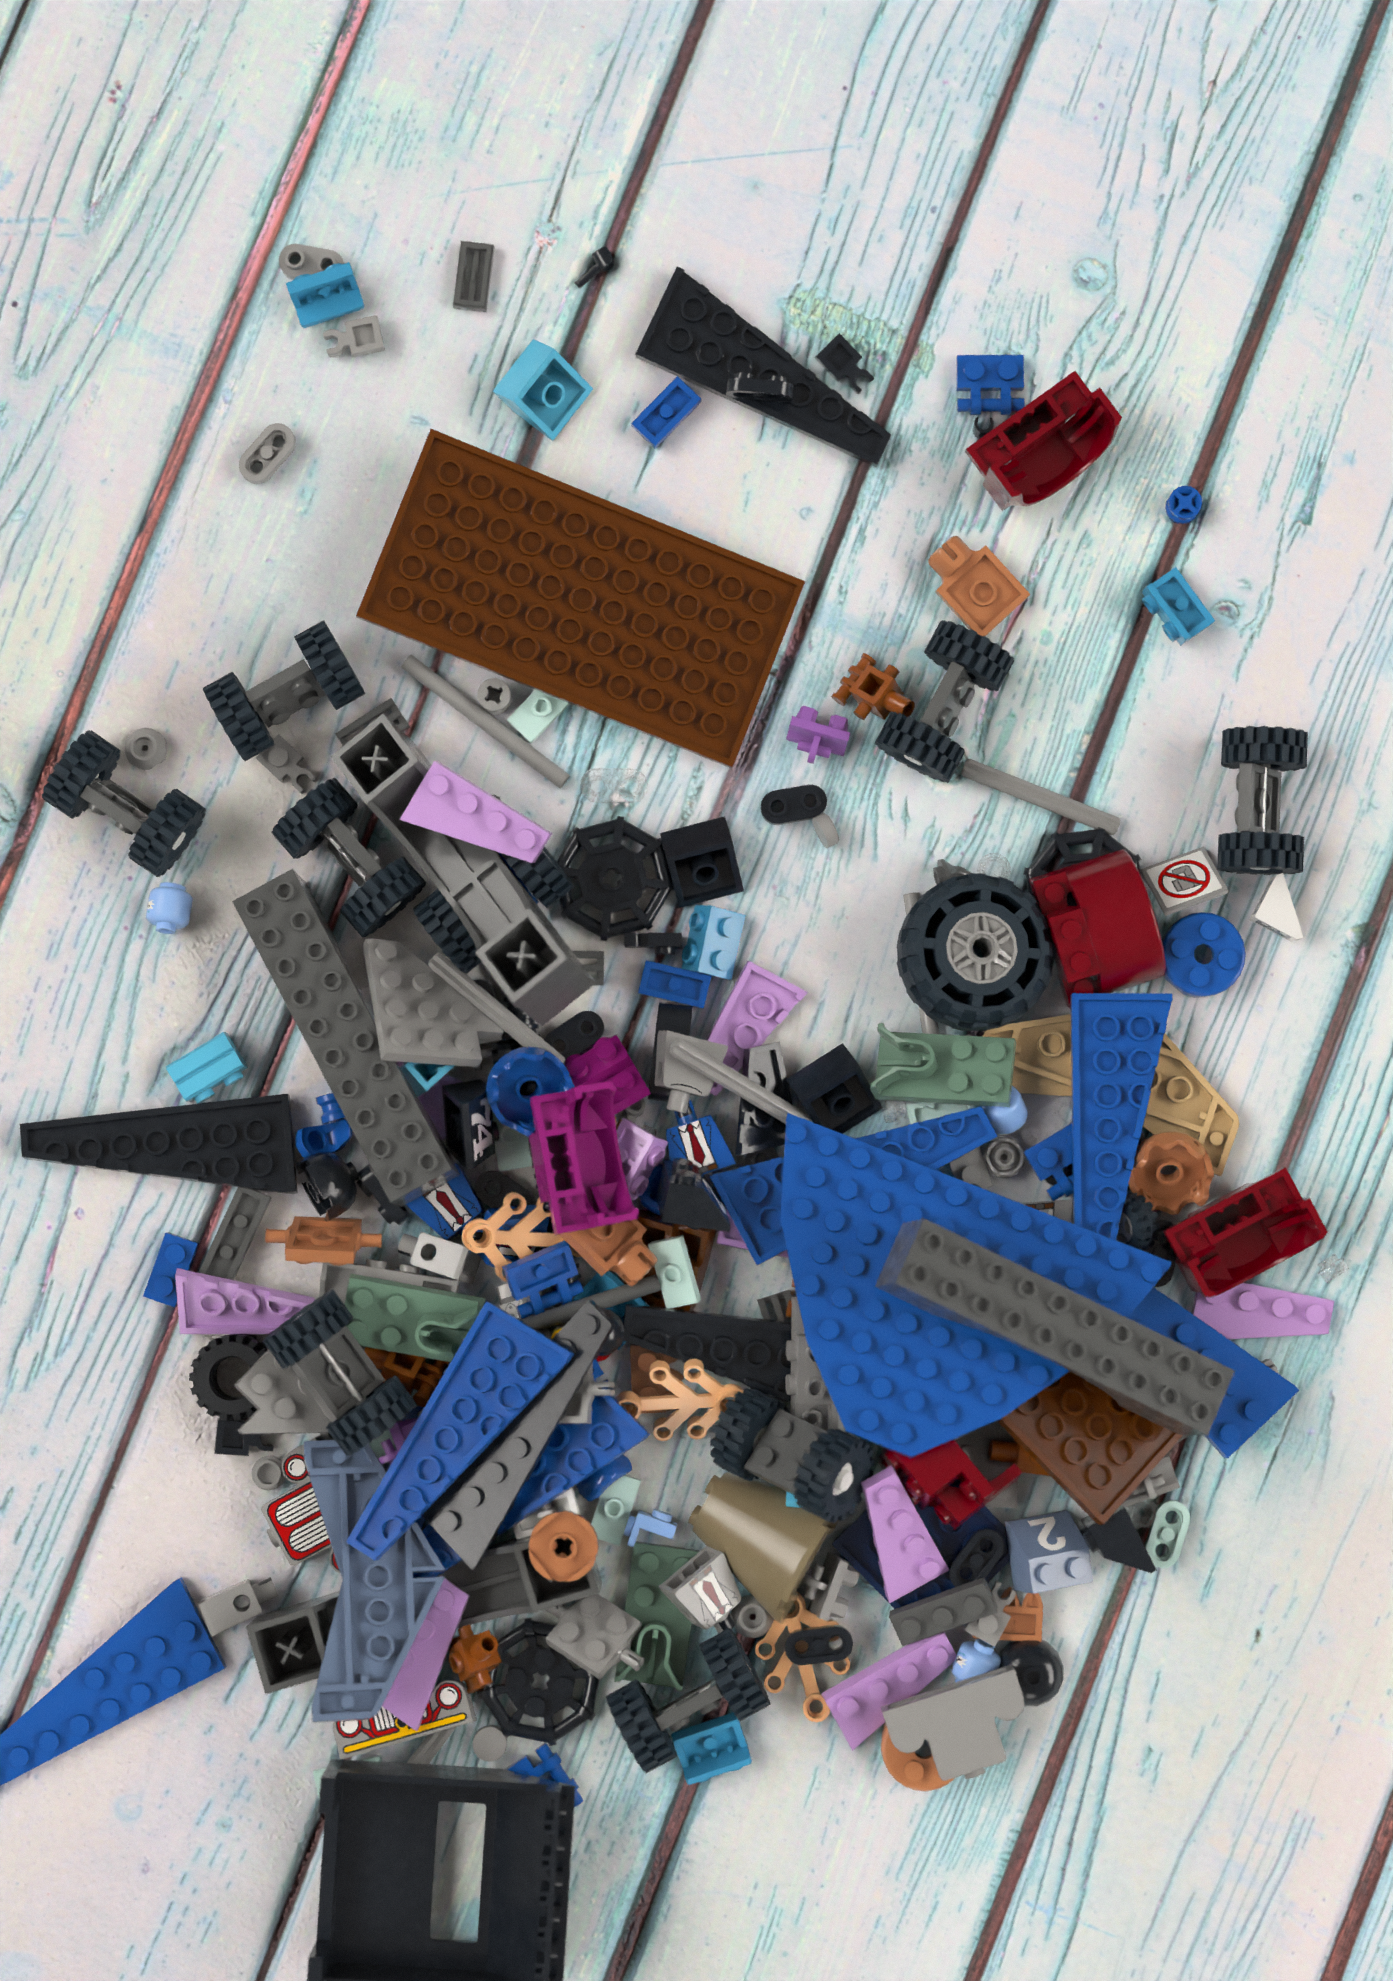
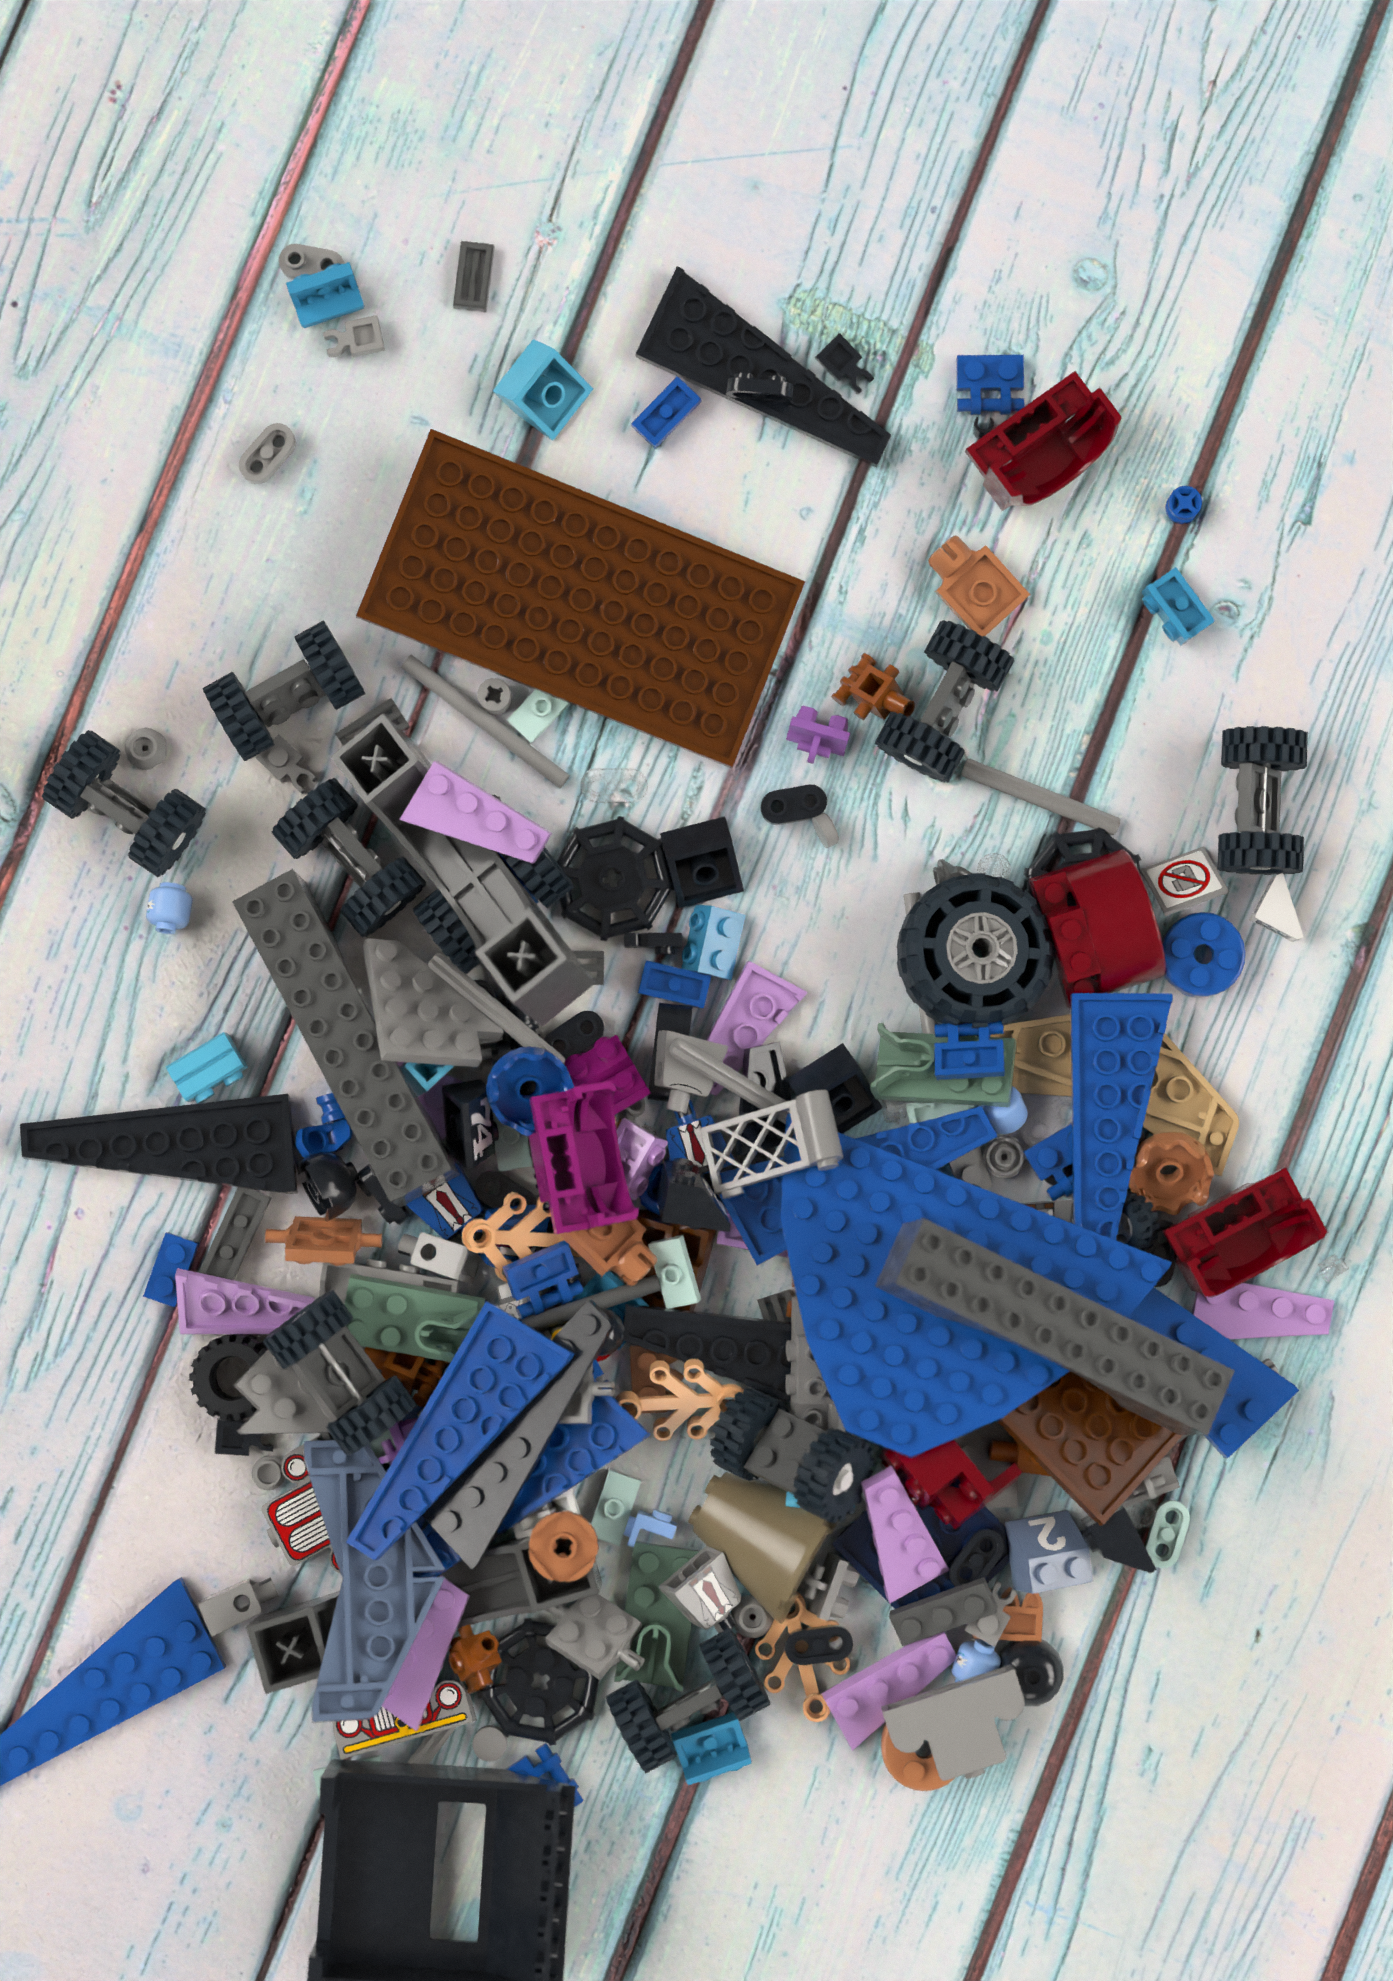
(597, 1483): blue hair -> none
(604, 262): black hand -> none
(814, 1132): none -> light grey piece
(969, 1058): none -> blue plate

